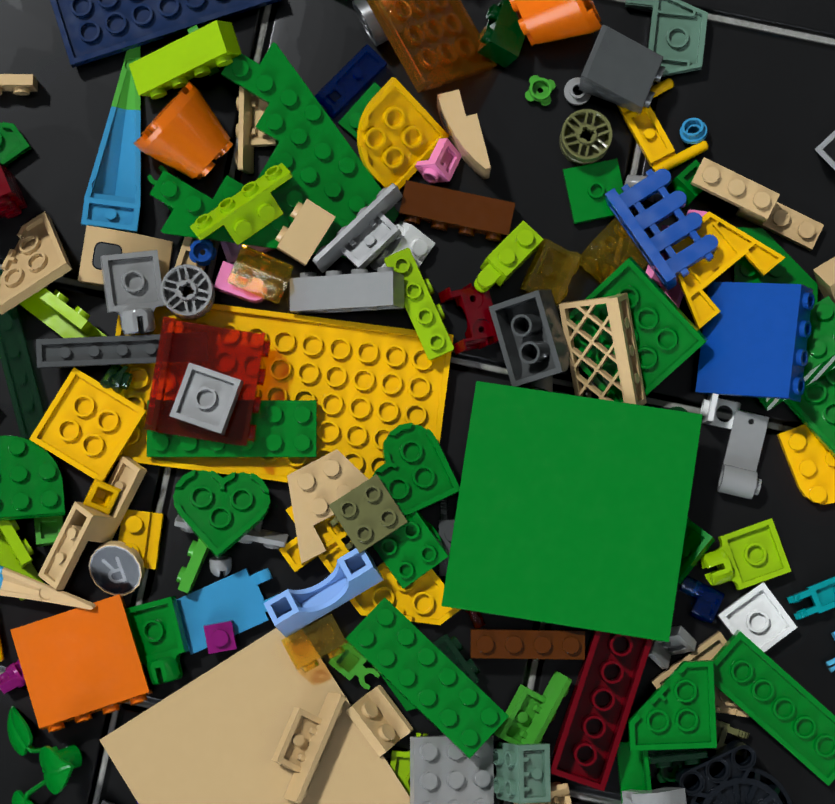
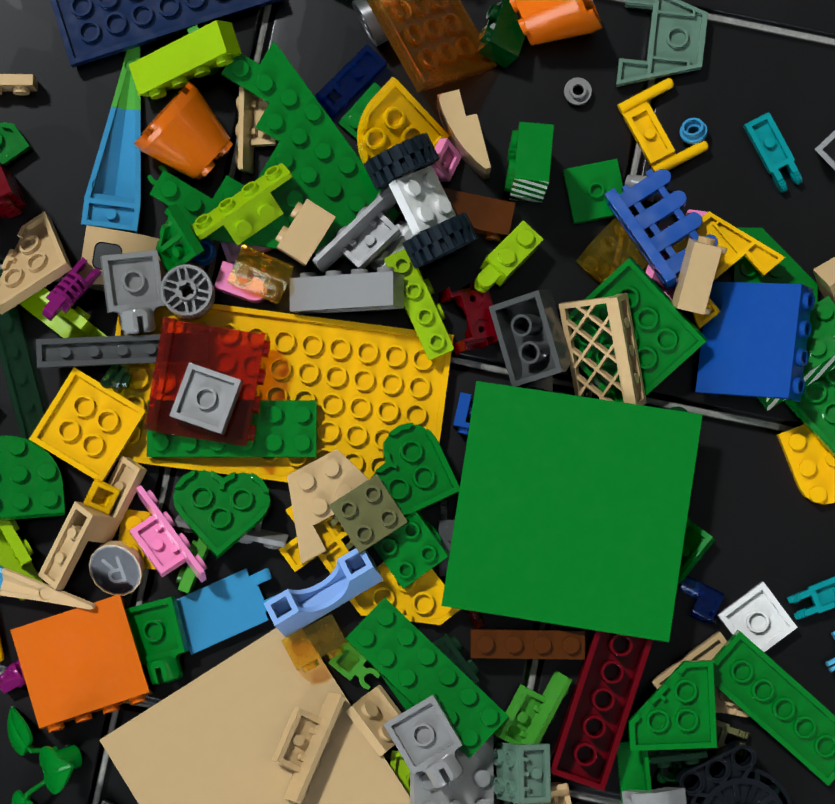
(47, 529): bright green plate -> none
(69, 290): none -> magenta hinge
(161, 542): none -> bright pink bracket
(177, 240): none -> green wing
(220, 637): magenta plate -> none
(223, 564): light grey hinge -> none
(421, 199): none -> black plate
(427, 741): none -> light grey plate
(463, 411): none -> blue bracket
(529, 162): none -> green brick
(546, 85): bright green plate -> none
(551, 270): clear yellow bracket -> none
(592, 125): olive wheel -> none
(621, 71): dark grey slope -> none
(679, 643): light grey bracket -> none
(683, 181): green bracket -> none
(697, 275): none -> tan brick
(709, 409): white bracket -> none
(742, 455): light grey door -> none
(747, 556): lime plate -> none
(757, 204): tan bracket -> none
(772, 150): none -> teal hinge

